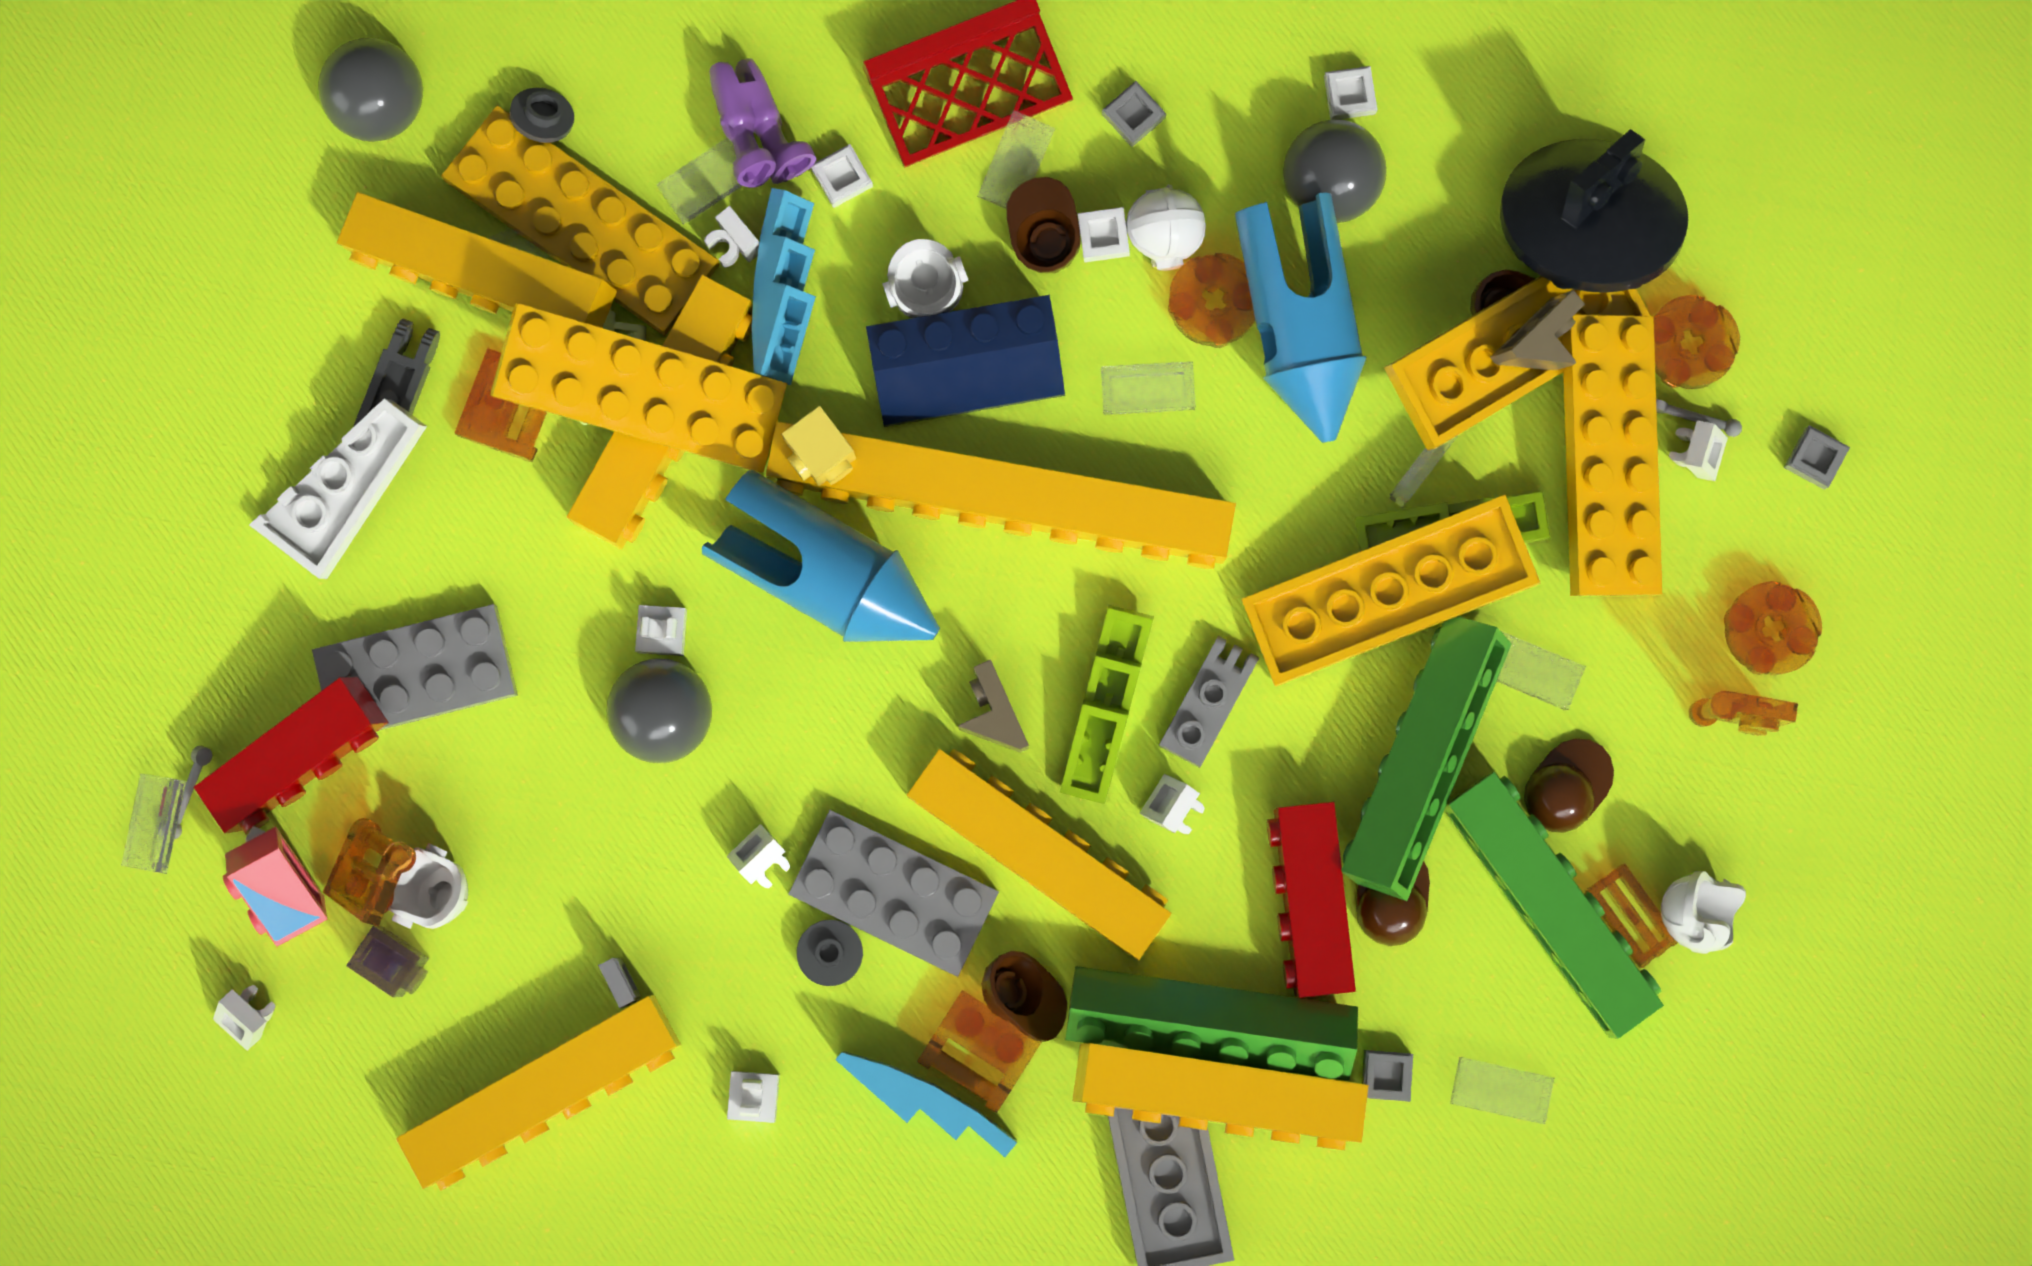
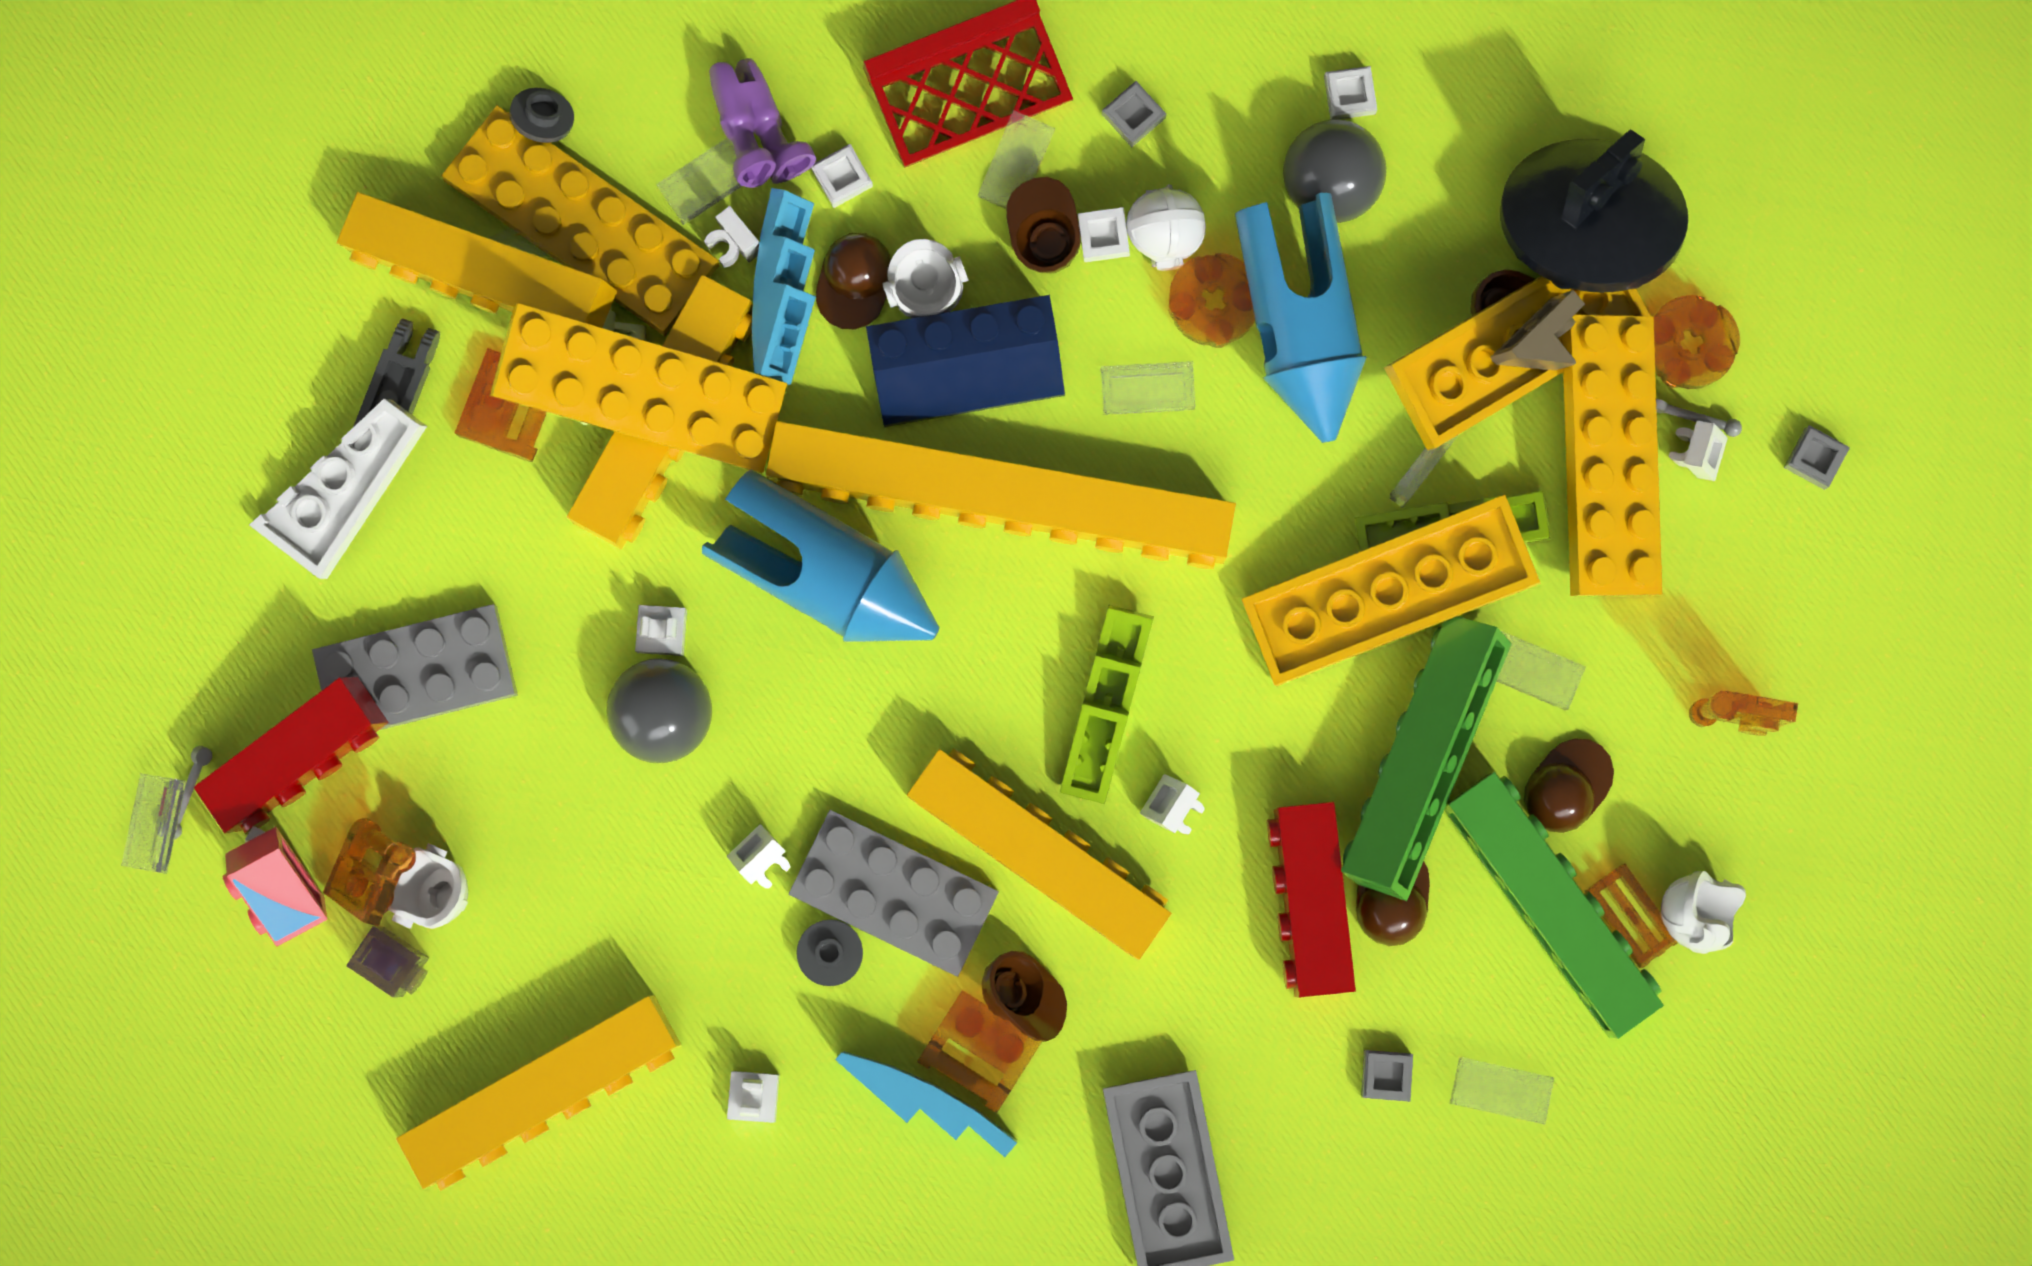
(240, 1019): white tile -> none
(370, 89): dark grey piece -> none
(620, 982): light grey tile -> none
(819, 448): light yellow brick -> none
(851, 281): none -> reddish brown cap
(1000, 723): dark tan slope -> none
(1207, 704): light grey hinge -> none
(1213, 1023): bright green brick -> none
(1221, 1094): yellow brick -> none
(1762, 653): clear orange plate -> none

